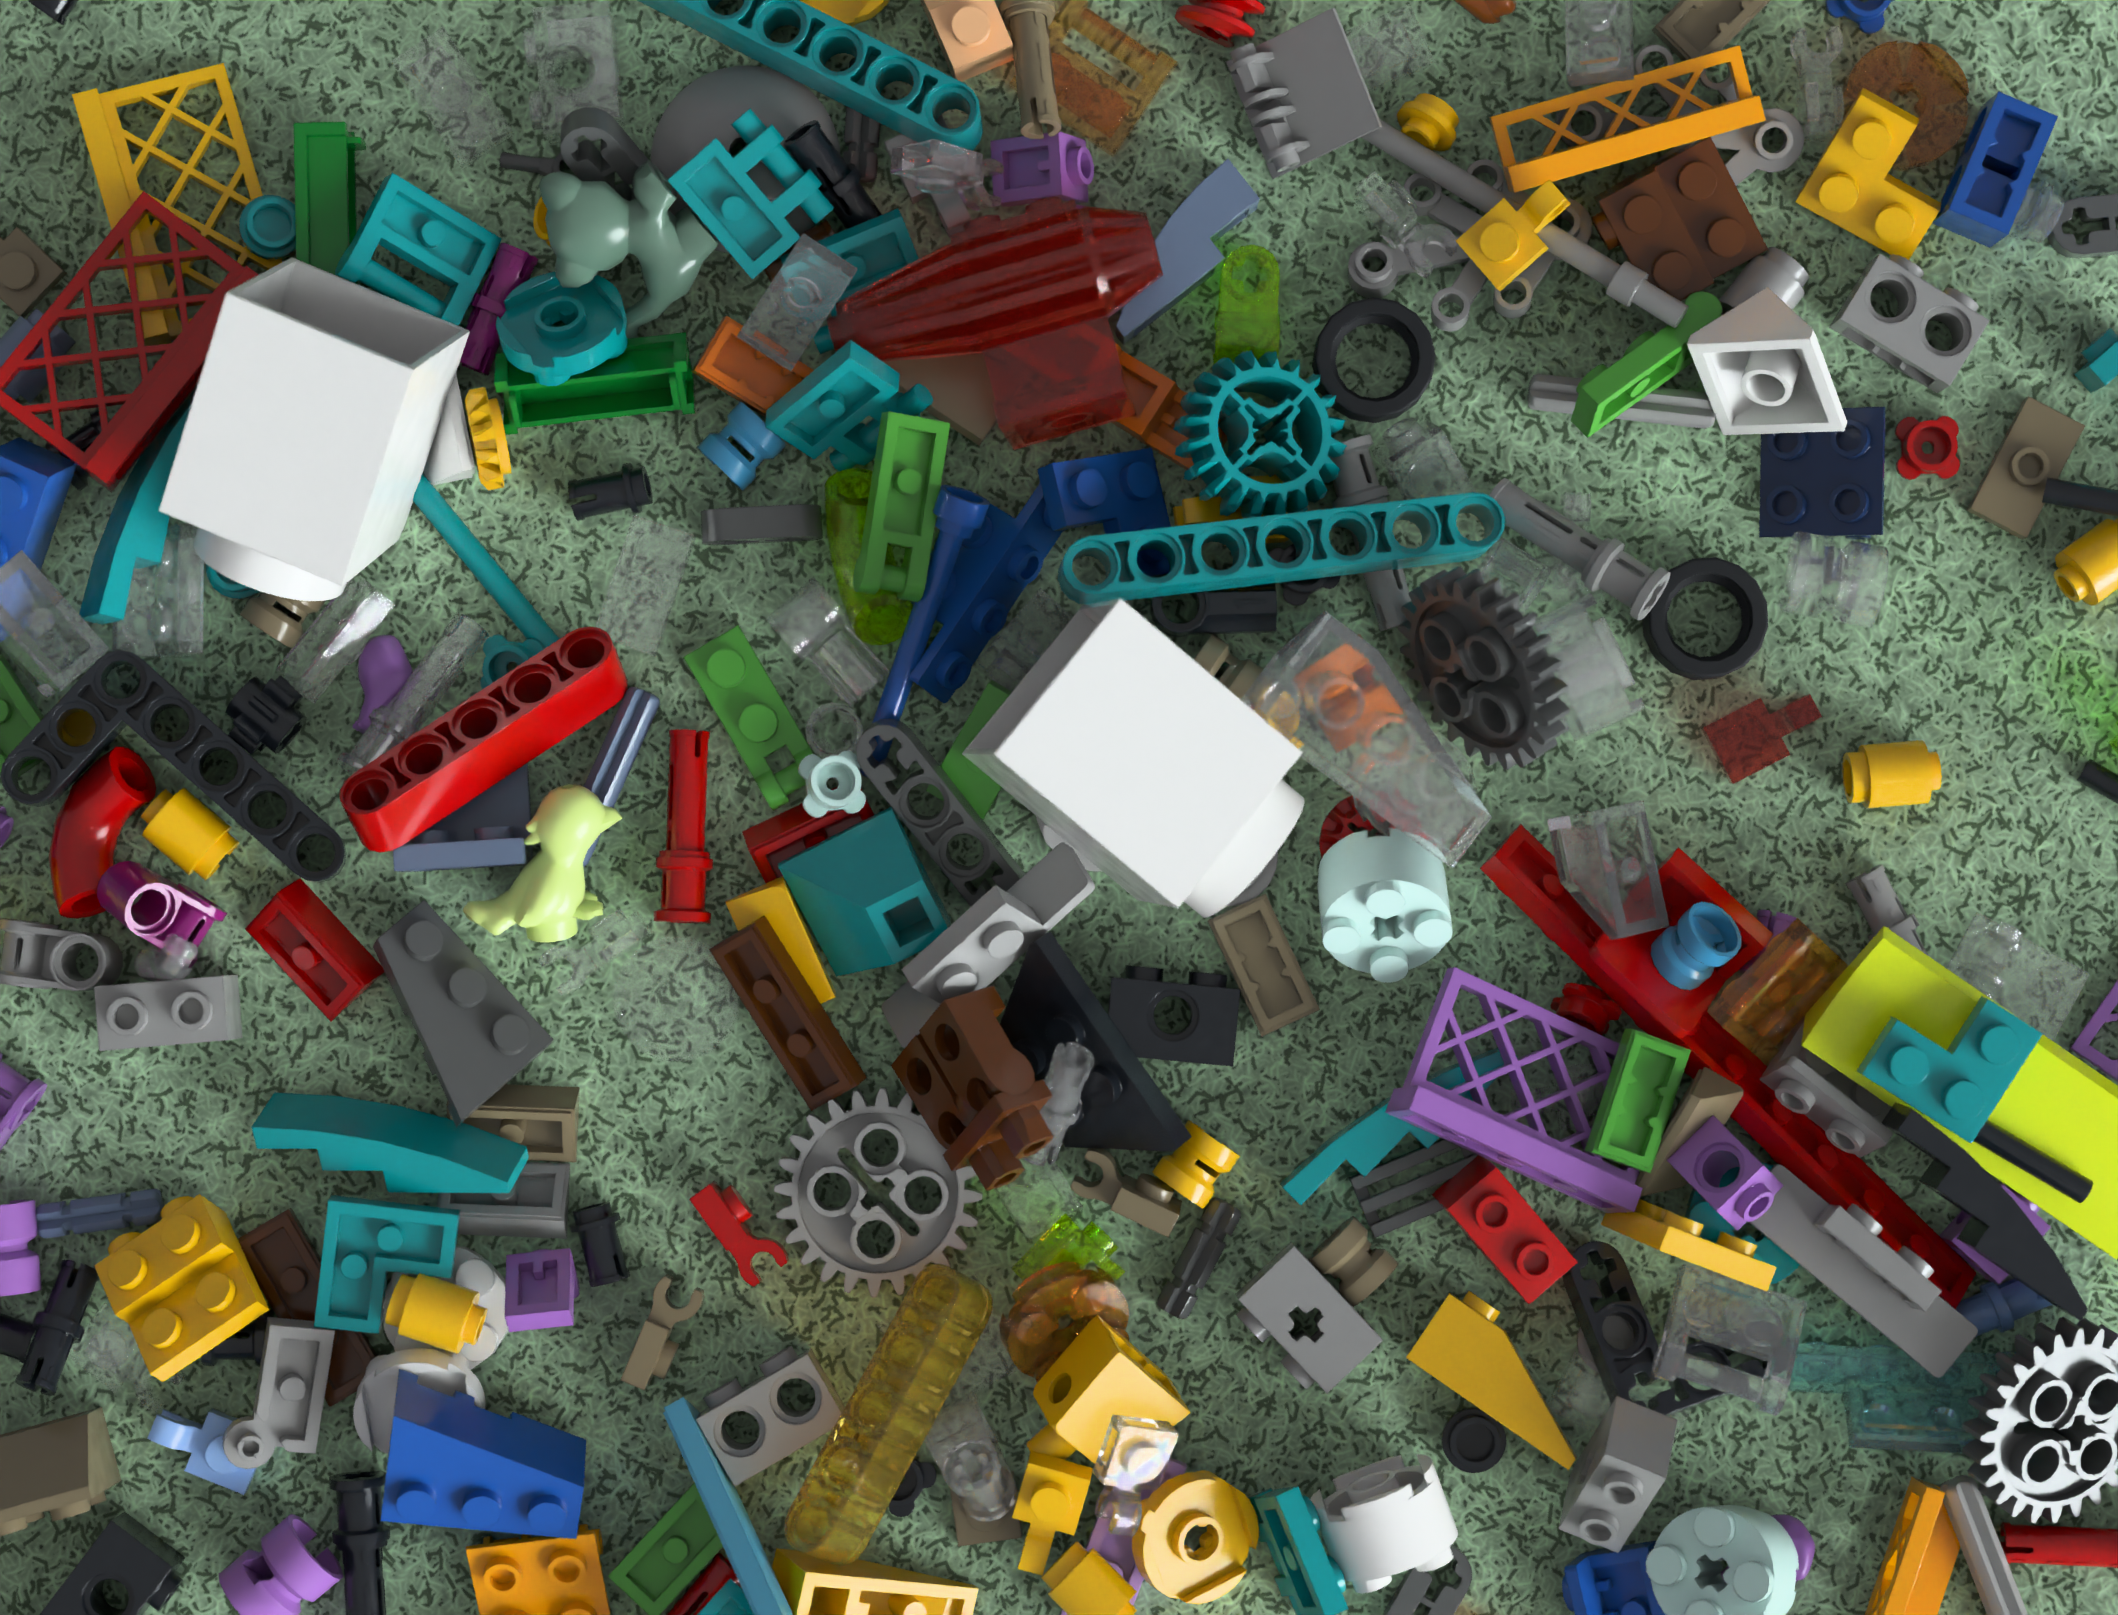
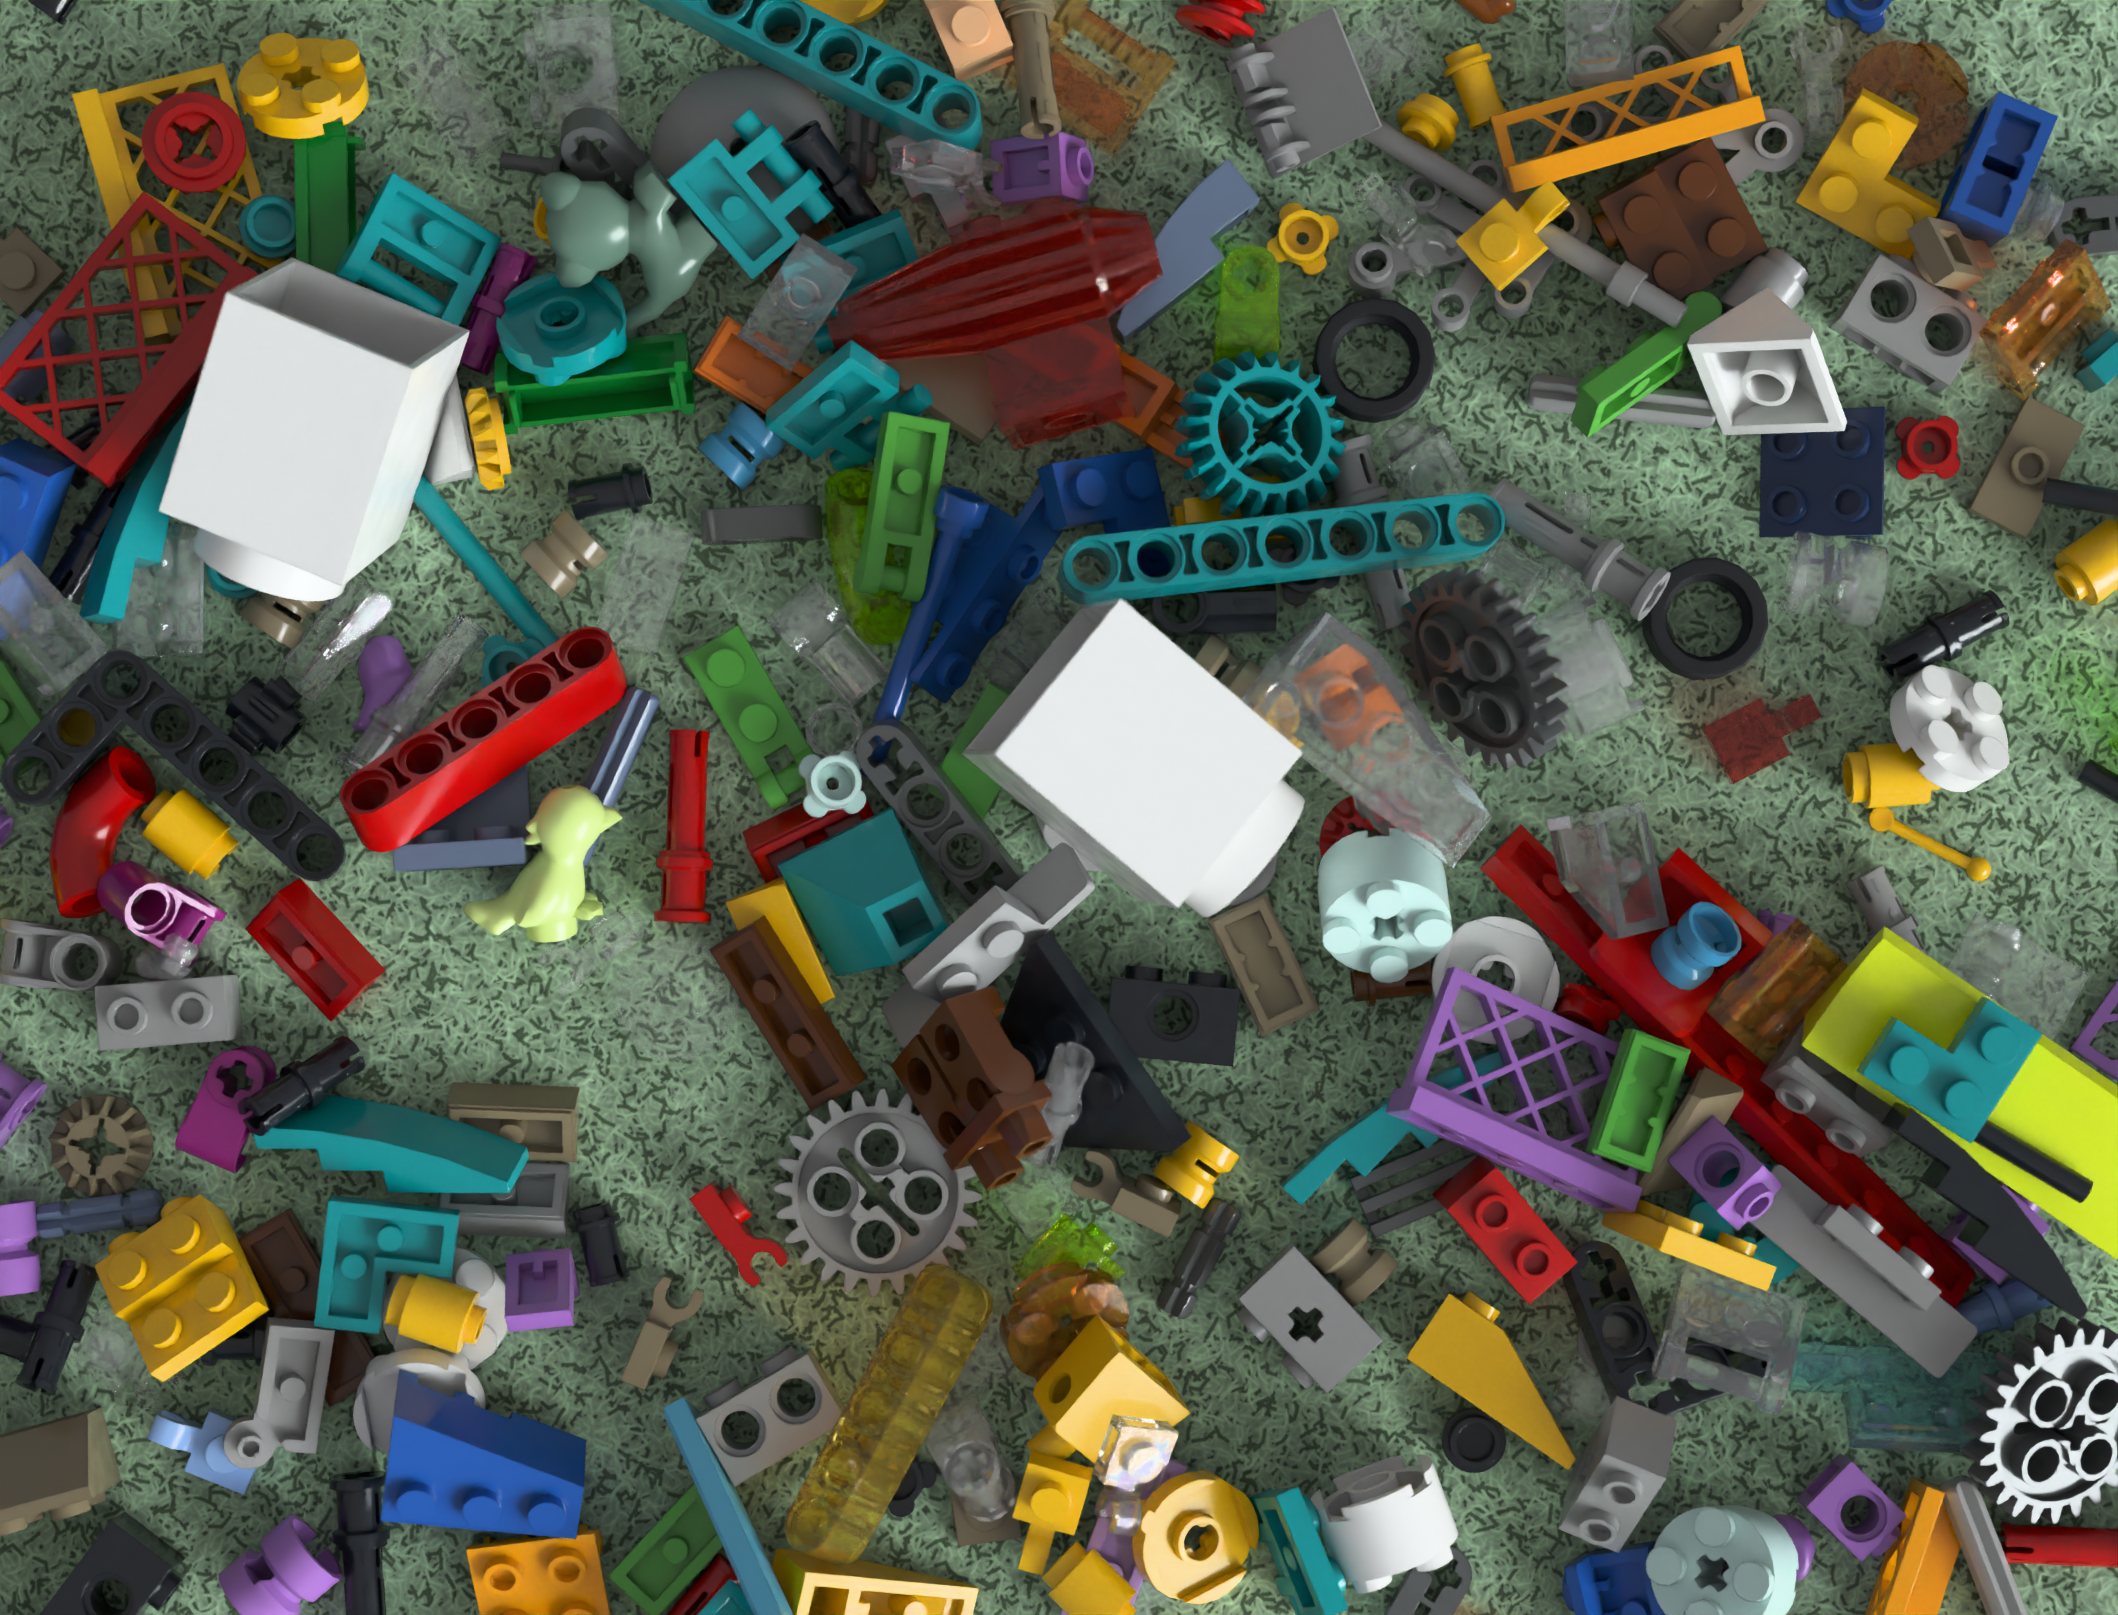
(74, 567): none -> black pin
(123, 1126): none -> dark tan gear
(193, 114): none -> red gear
(213, 1123): none -> magenta piece
(301, 1085): none -> black pin
(330, 77): none -> yellow plate
(463, 1015): dark grey wing -> none
(563, 554): none -> dark tan wheel
(1318, 229): none -> yellow plate
(1368, 989): none -> reddish brown pin
(1474, 84): none -> yellow pin
(1525, 961): none -> white plate
(1830, 1491): none -> medium lavender brick
(1883, 819): none -> yellow hinge
(1943, 636): none -> black pin
(1946, 256): none -> dark tan plate
(1951, 727): none -> white plate
(2044, 317): none -> clear orange plate

